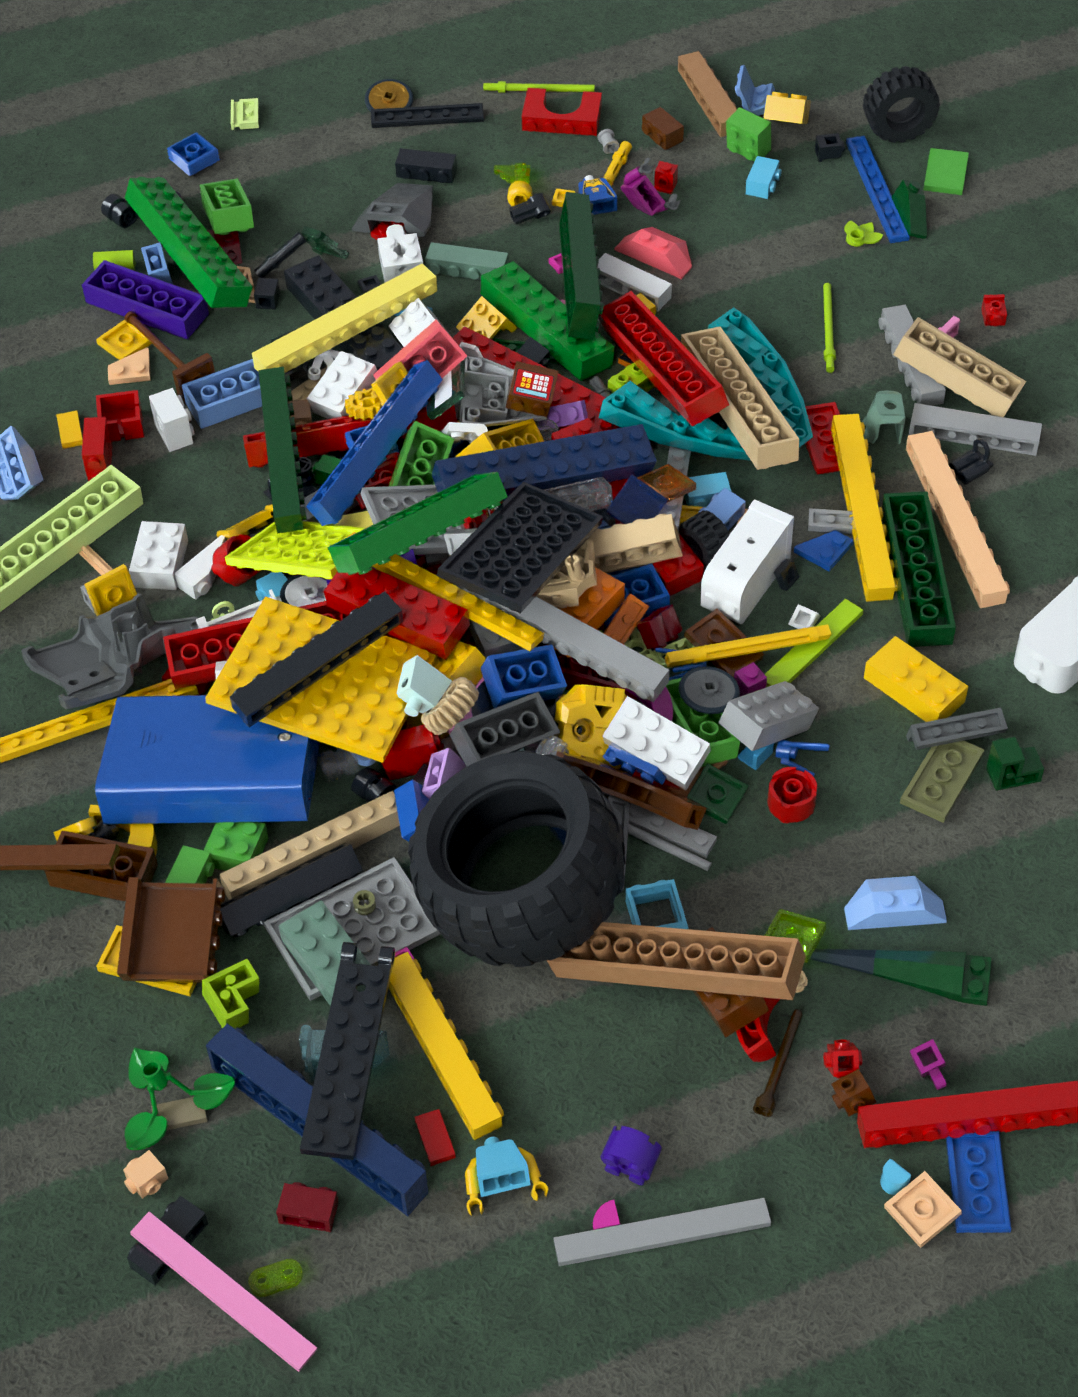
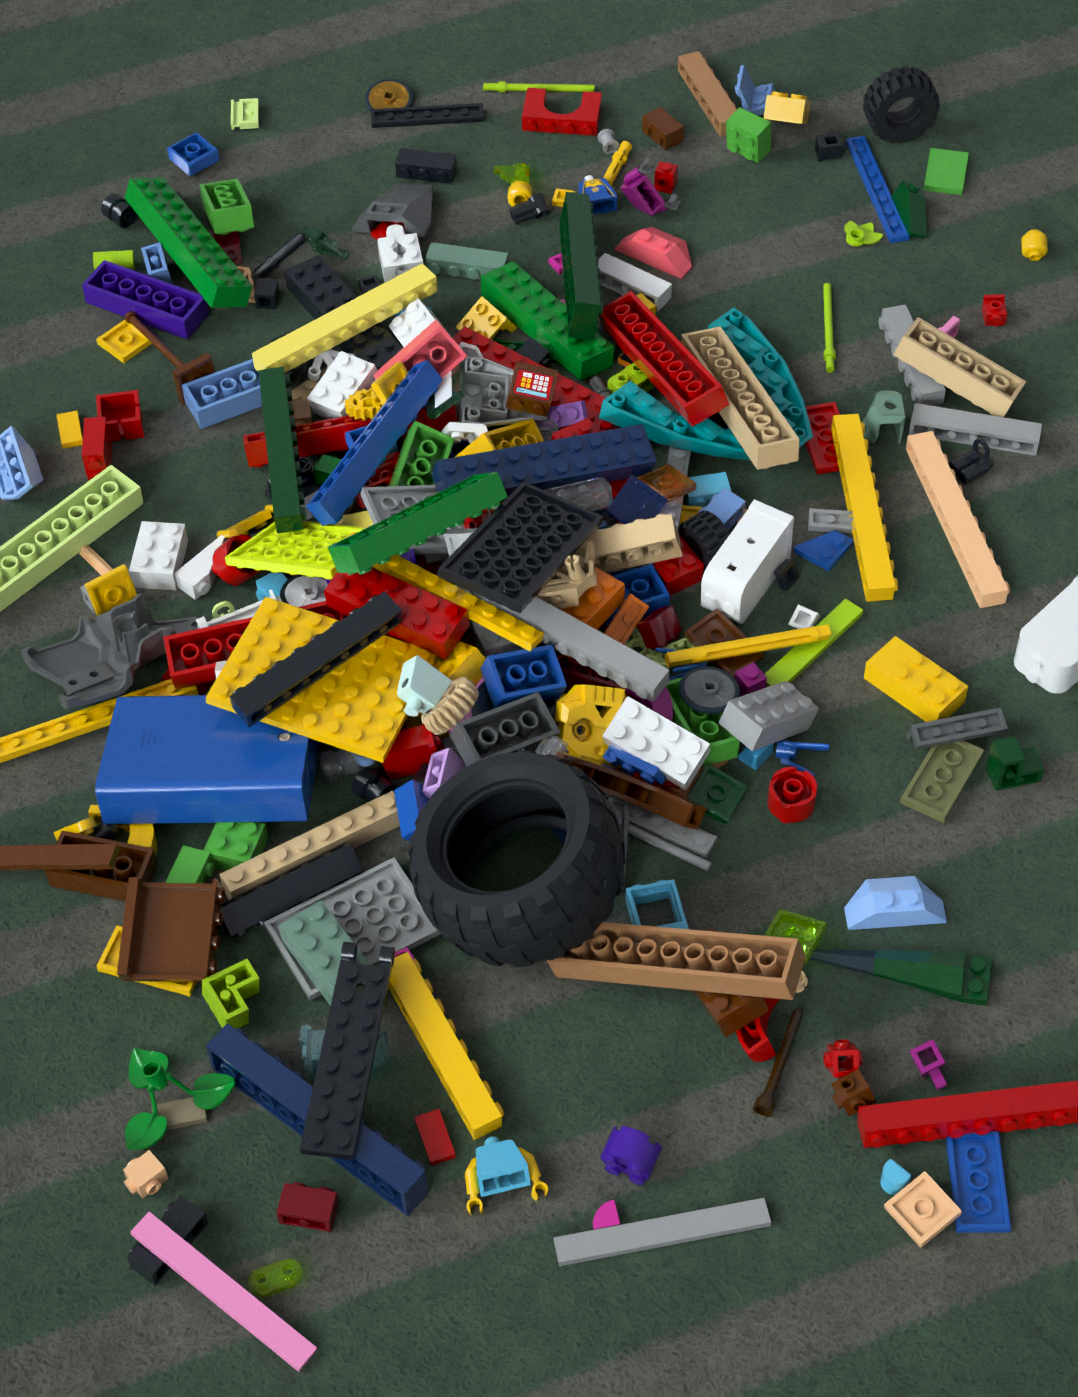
(130, 369): light nougat wing -> none
(172, 419): white brick -> none
(361, 896): olive bush -> none
(763, 177): medium azure brick -> none
(918, 569): dark green brick -> none
(1034, 244): none -> yellow head

